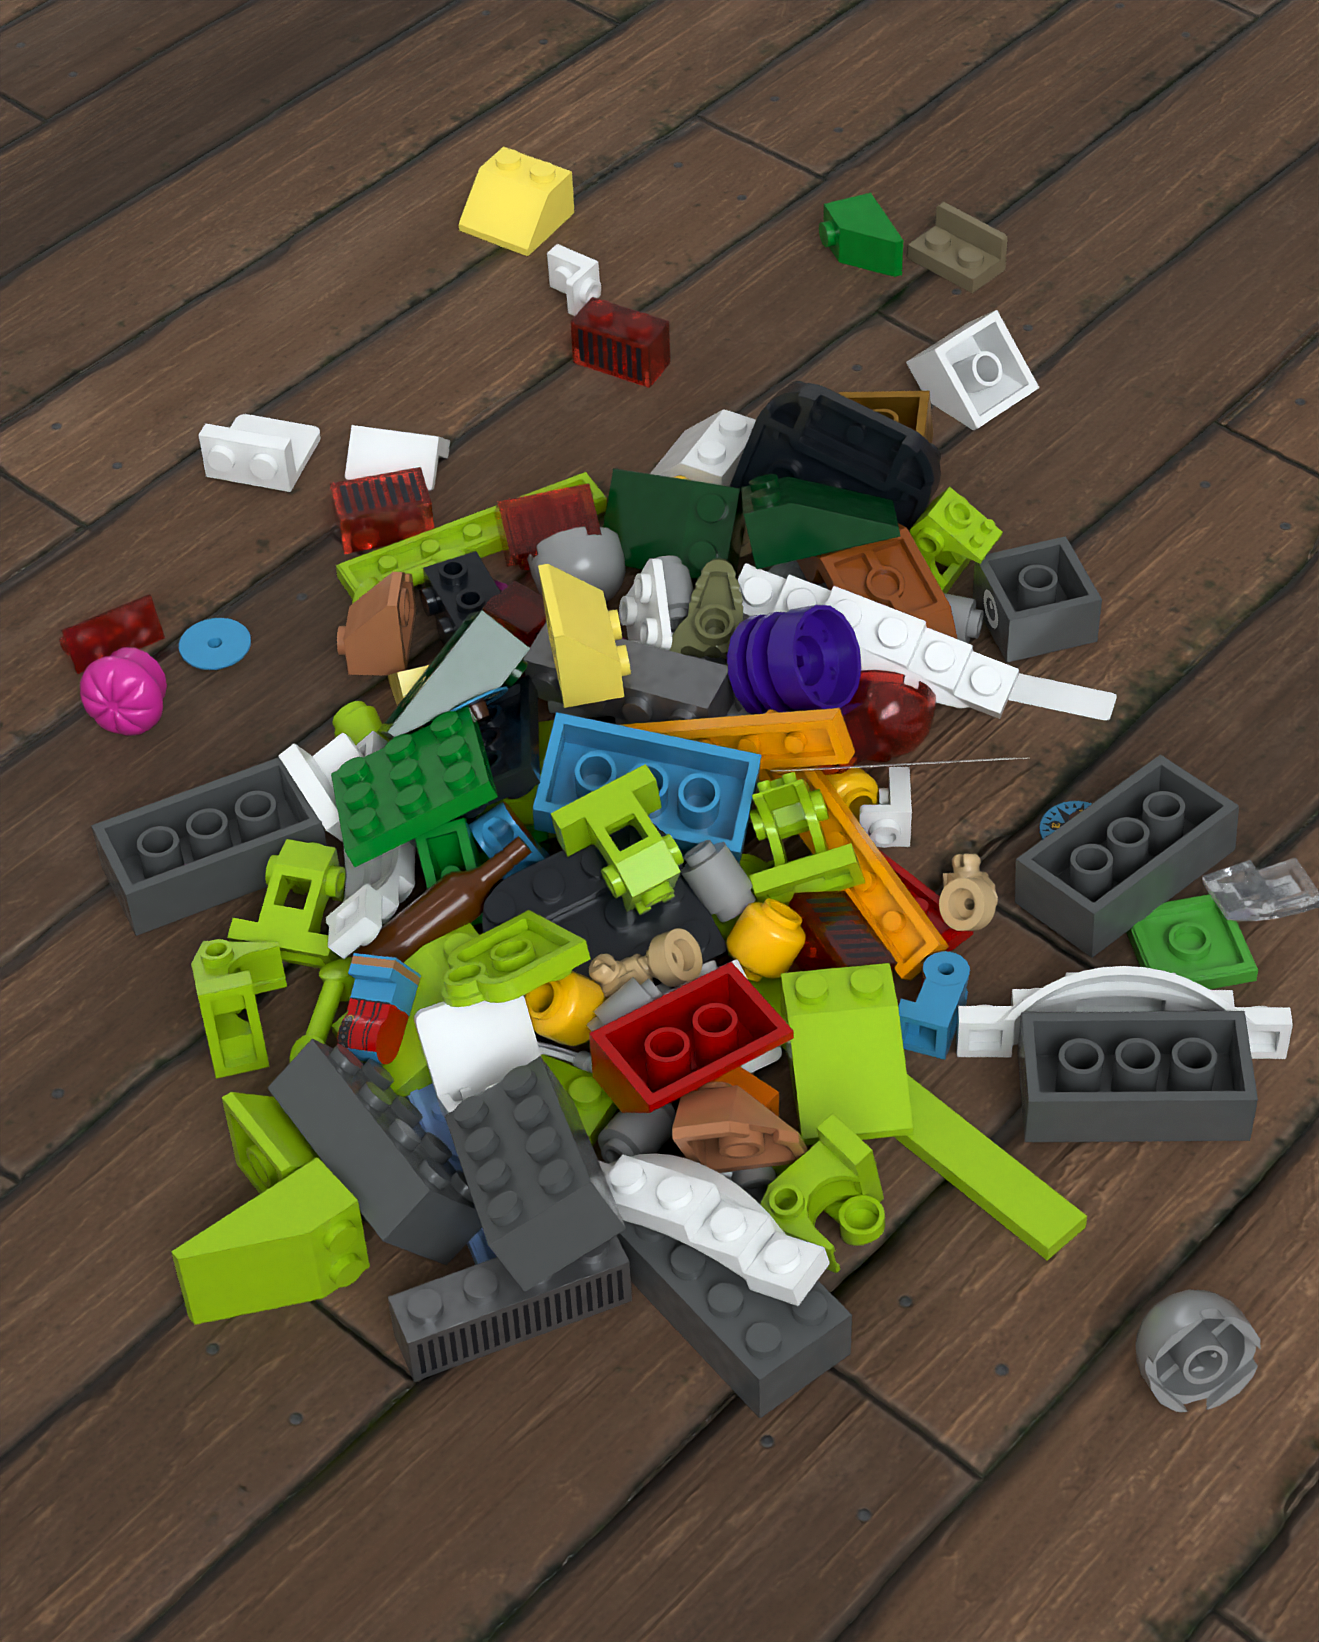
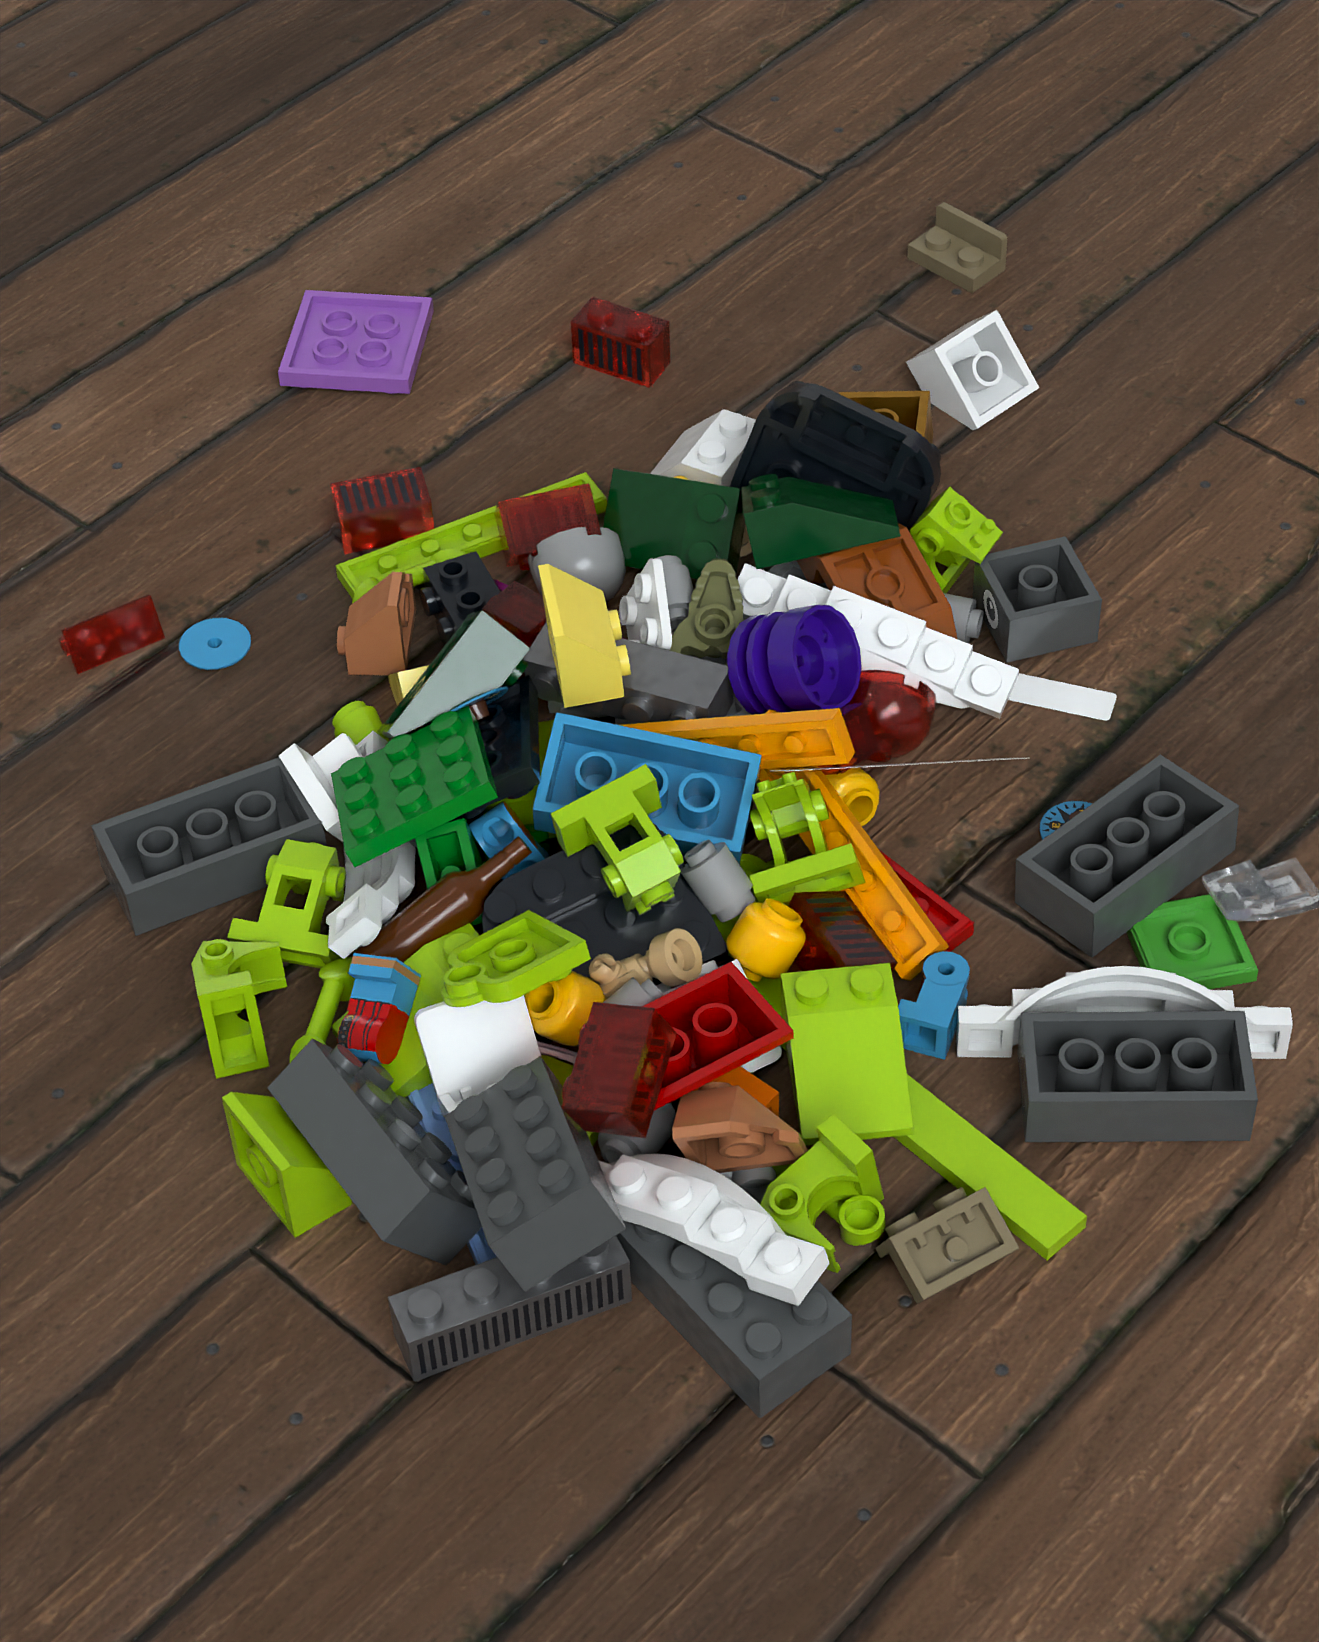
(124, 691): dark pink piece -> none
(258, 451): white bracket -> none
(275, 1249): lime slope -> none
(356, 342): none -> medium lavender plate
(386, 451): white panel -> none
(518, 201): light yellow slope -> none
(574, 276): white bracket -> none
(618, 1069): none -> clear red brick
(862, 235): green slope -> none
(890, 820): white bracket -> none
(949, 1244): none -> dark tan bracket
(967, 895): tan arm -> none
(1196, 1349): light grey cylinder -> none

